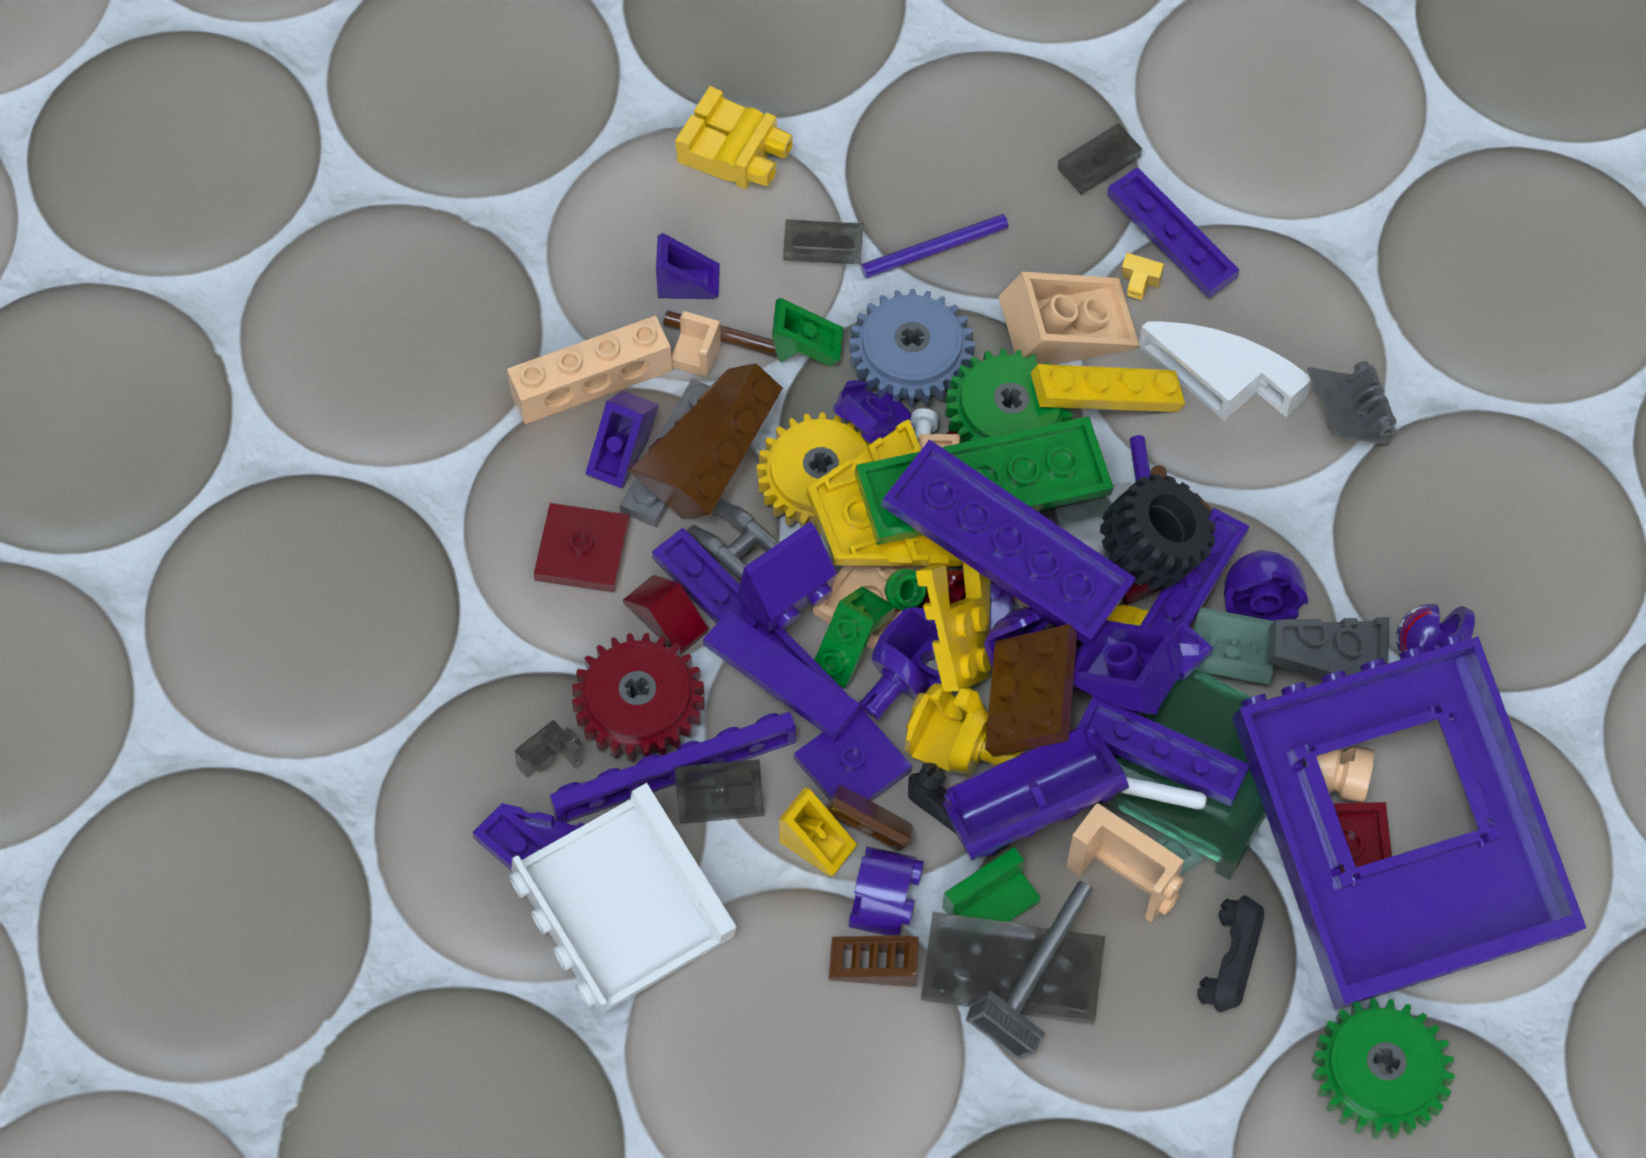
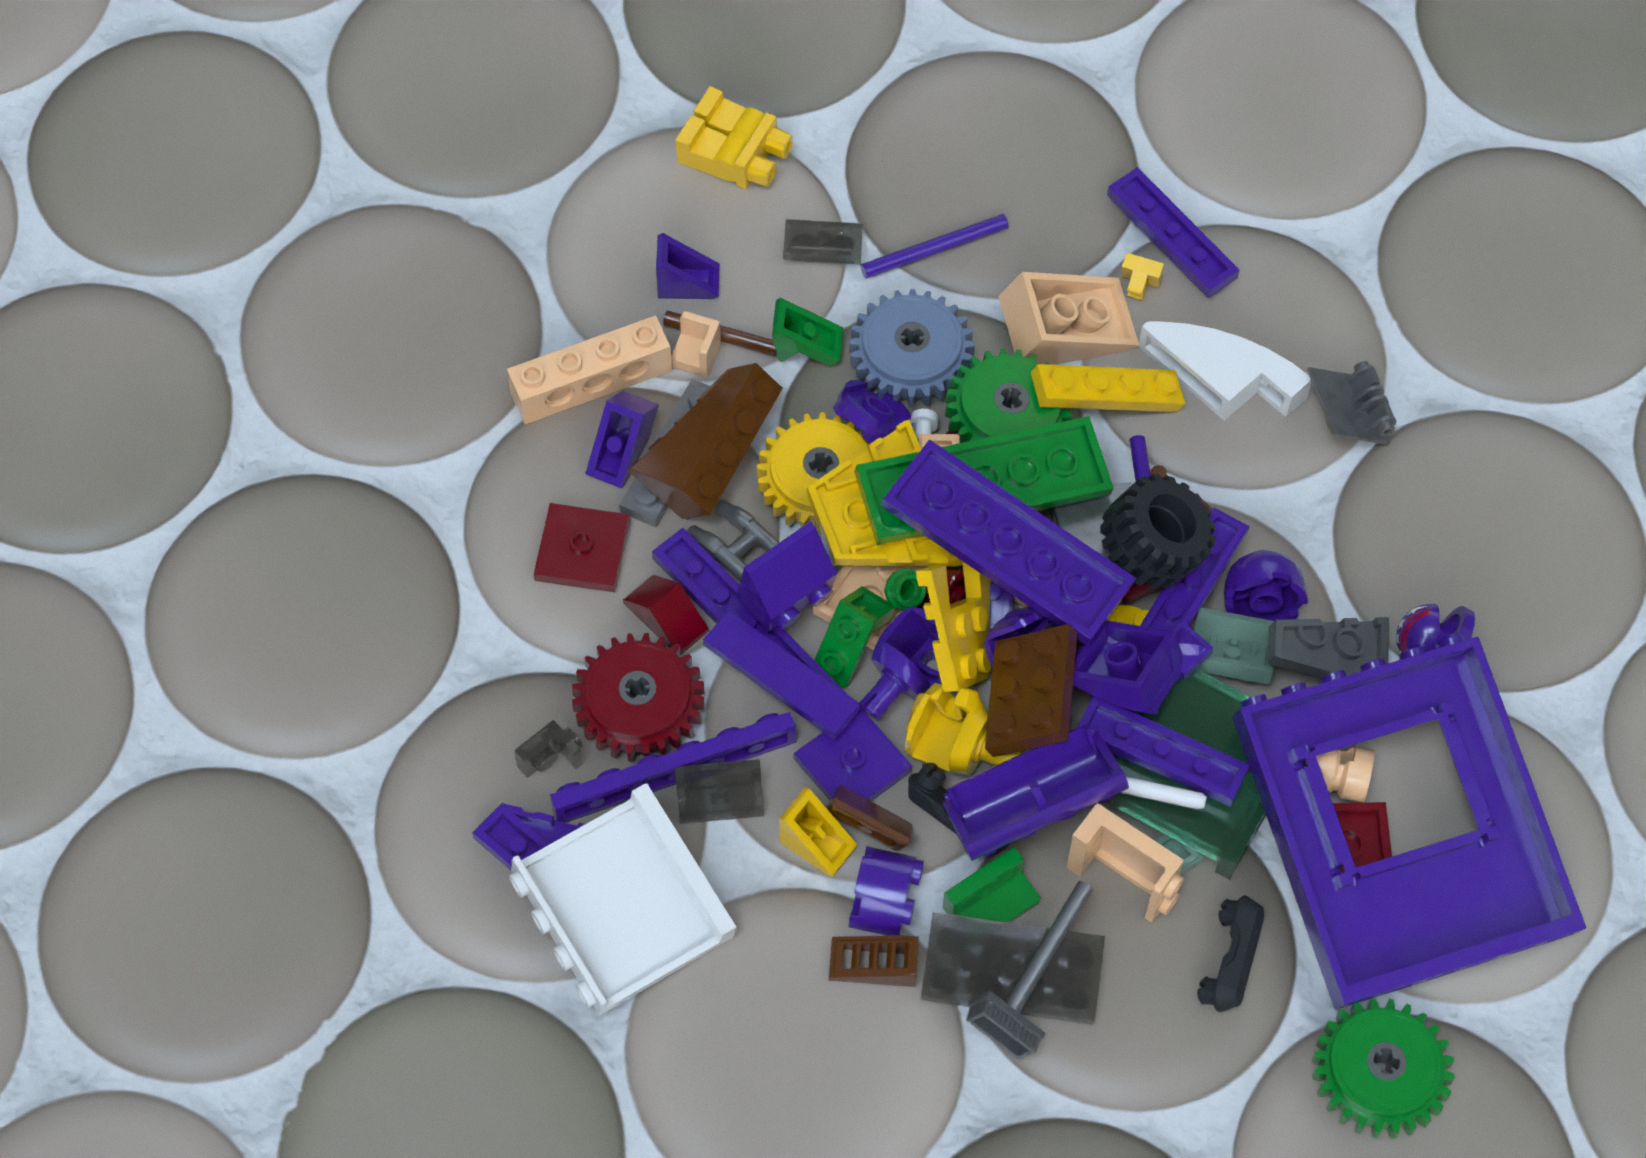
(1099, 158): clear smoke plate -> none

